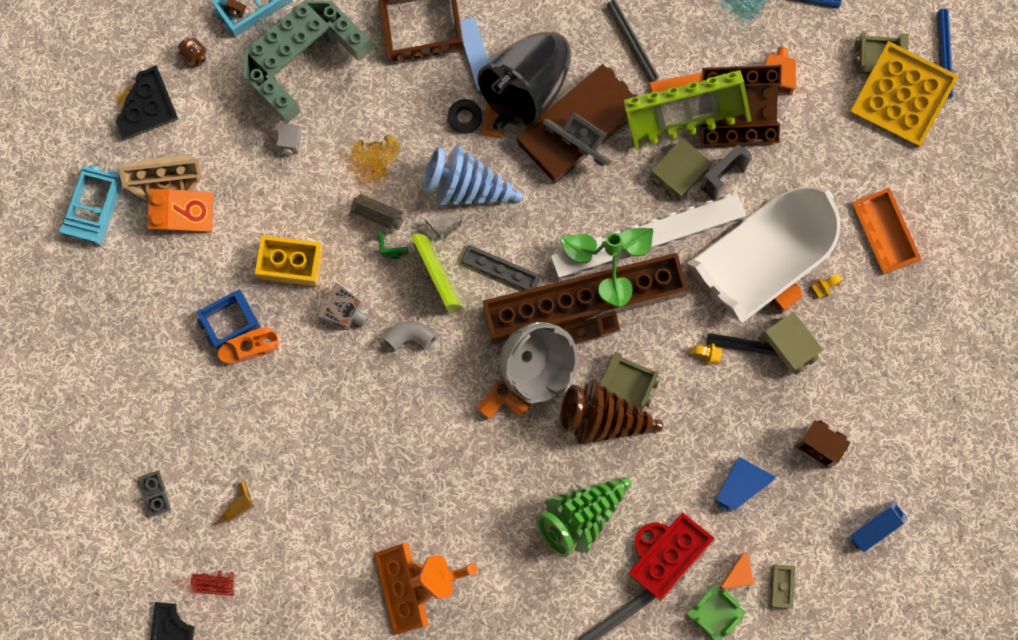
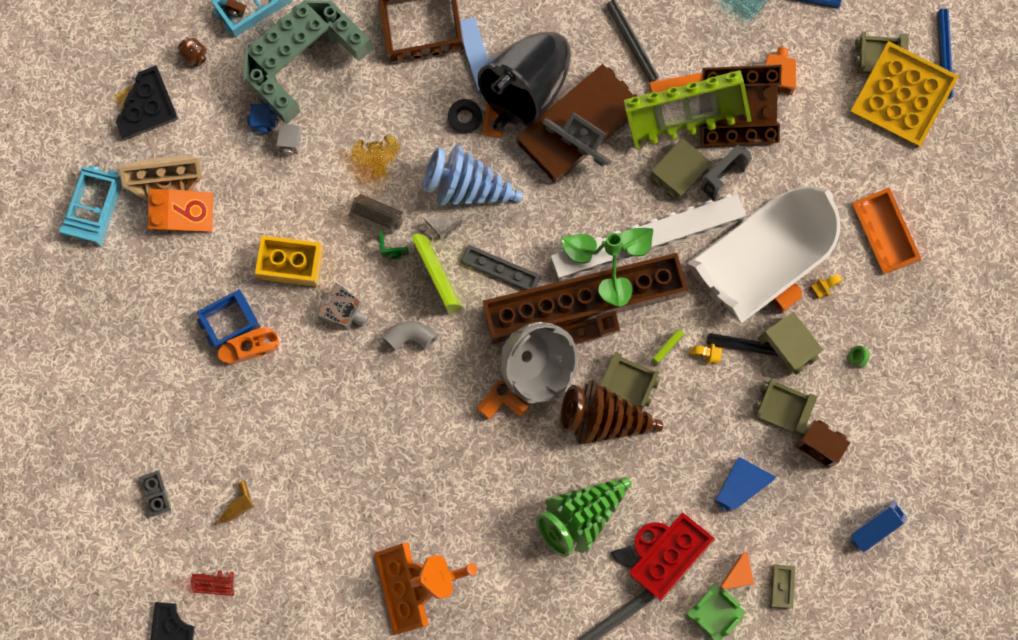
(261, 118): none -> blue brick
(624, 556): none -> black tile
(667, 347): none -> lime tile
(784, 407): none -> olive panel
(859, 356): none -> bright green tile

